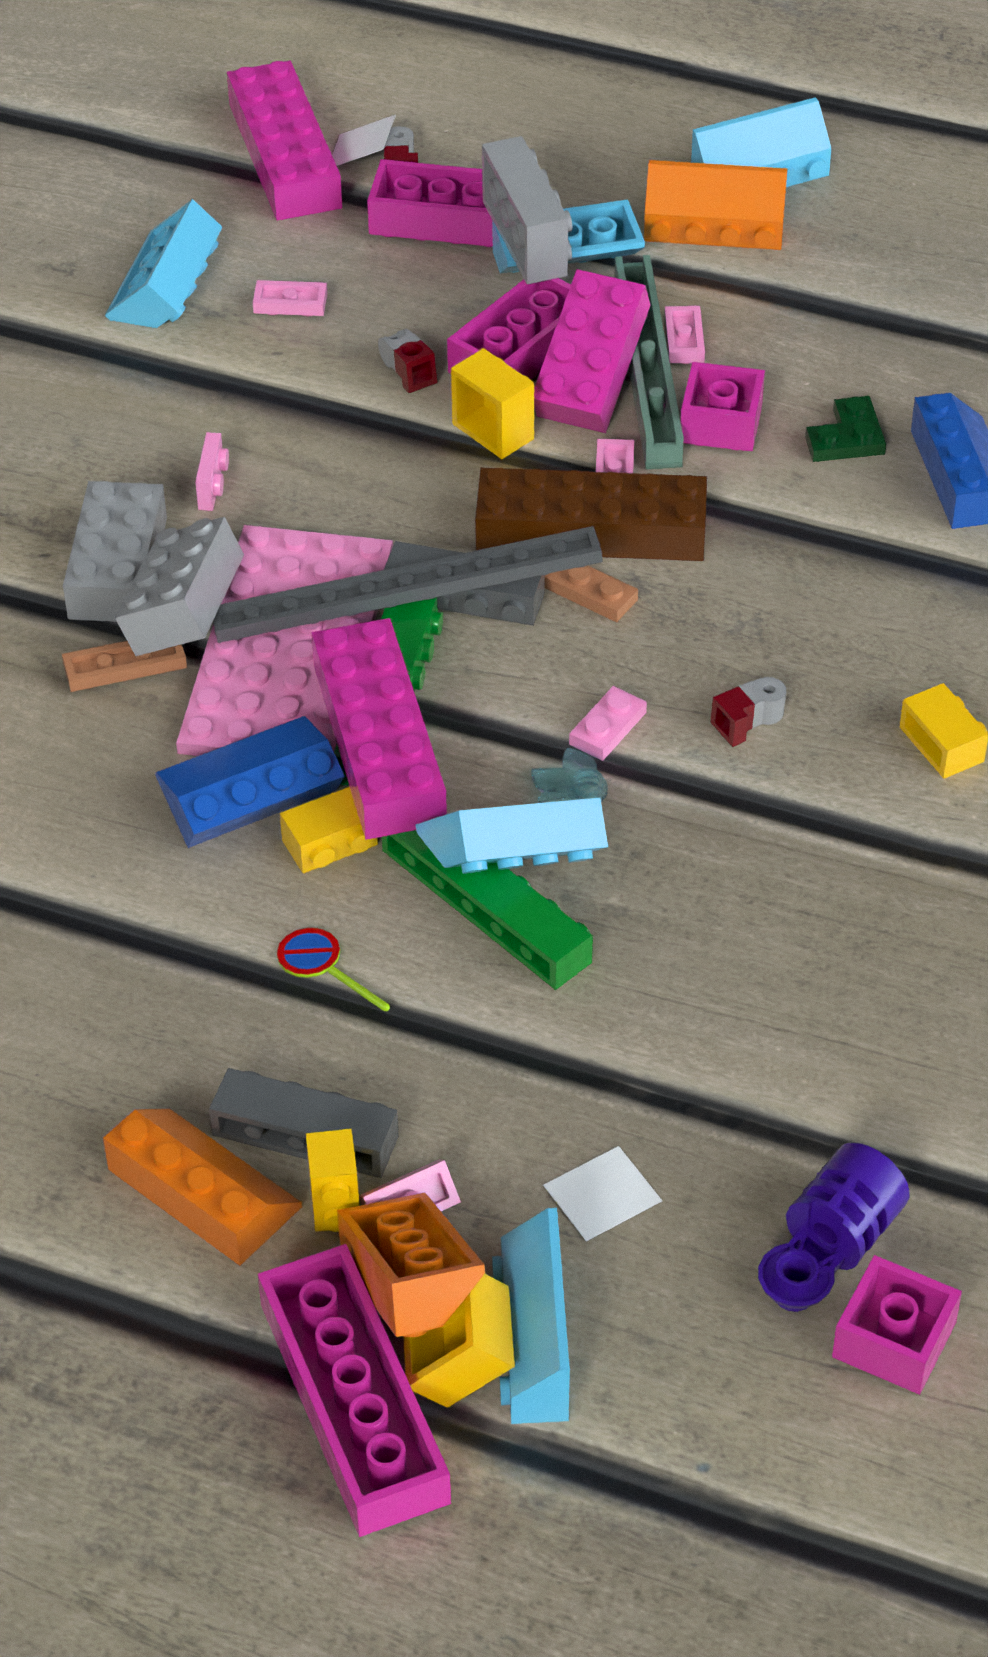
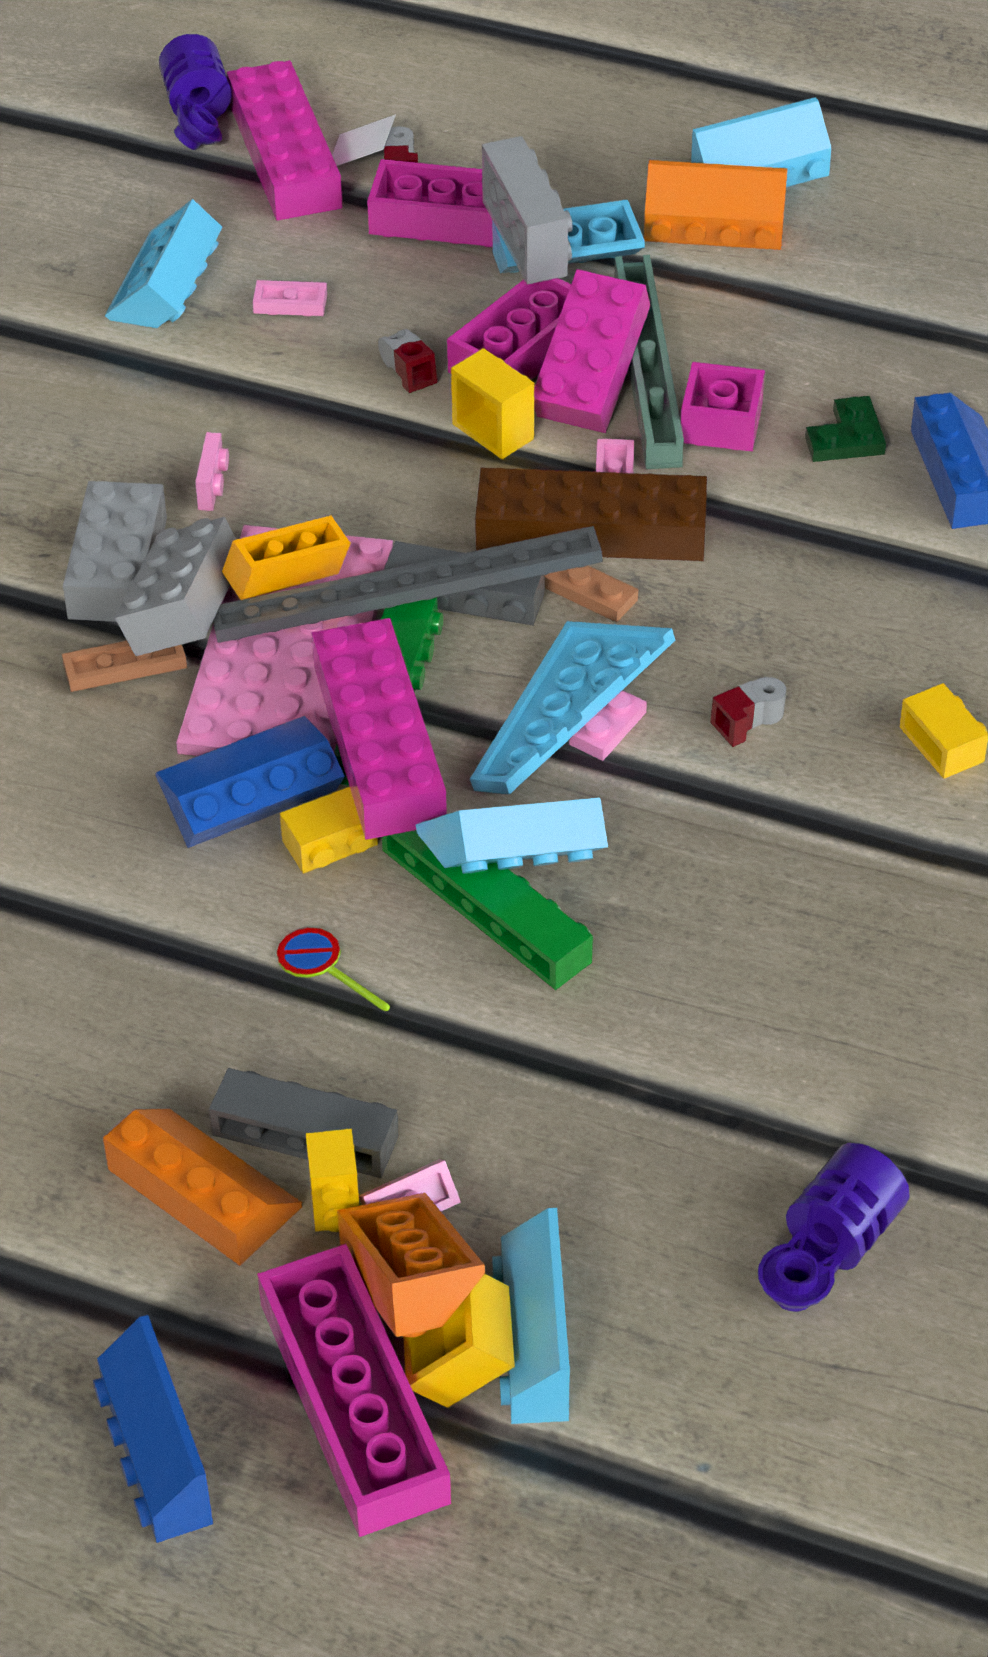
(153, 1433): none -> blue slope
(195, 88): none -> dark purple cylinder
(285, 557): none -> light orange brick
(568, 689): none -> medium azure wing
(573, 781): clear light blue plate -> none
(602, 1193): white sticker -> none
(684, 334): bright pink plate -> none
(896, 1324): dark pink brick -> none

